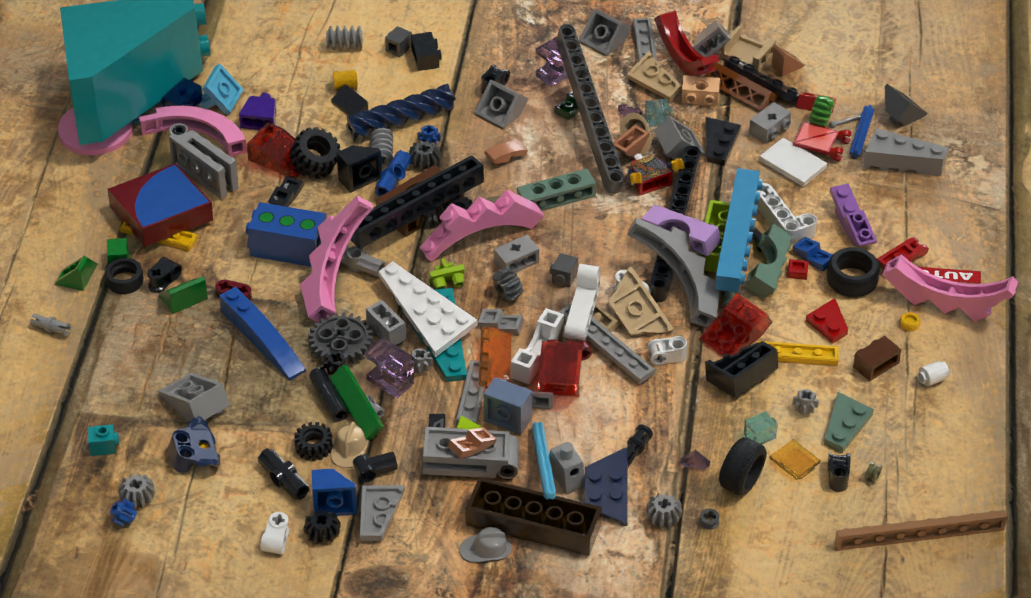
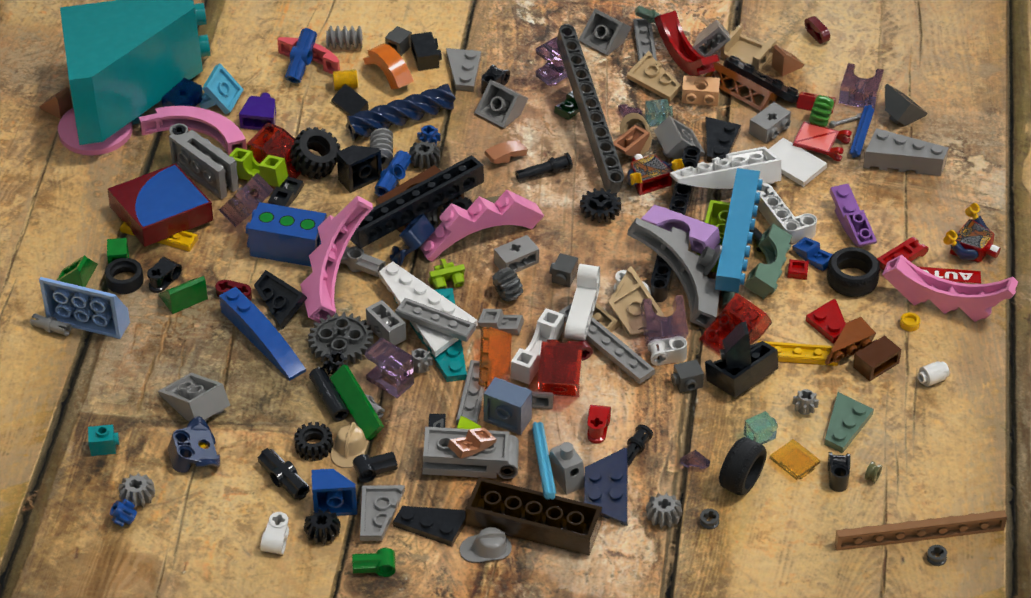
(58, 104): none -> nougat slope
(85, 308): none -> light blue slope
(246, 199): none -> piece
(271, 169): none -> lime arch
(280, 297): none -> black wing
(301, 55): none -> blue piece
(320, 54): none -> coral slope
(380, 562): none -> green piece
(391, 64): none -> orange arch
(413, 236): none -> dark blue piece
(431, 523): none -> black wing
(435, 319): none -> light grey tile
(464, 67): none -> light grey wing
(552, 166): none -> black pin
(560, 190): sand green brick -> none
(598, 423): none -> red piece
(600, 205): none -> black gear
(646, 14): none -> sand green axle
(664, 327): none -> piece
(687, 376): none -> dark grey brick
(709, 258): none -> dark grey piece
(722, 173): none -> white wedge
(736, 348): none -> black slope
(817, 29): none -> dark red beam
(854, 336): none -> dark orange slope
(860, 91): none -> piece
(937, 561): none -> dark grey bush
(974, 238): none -> torso

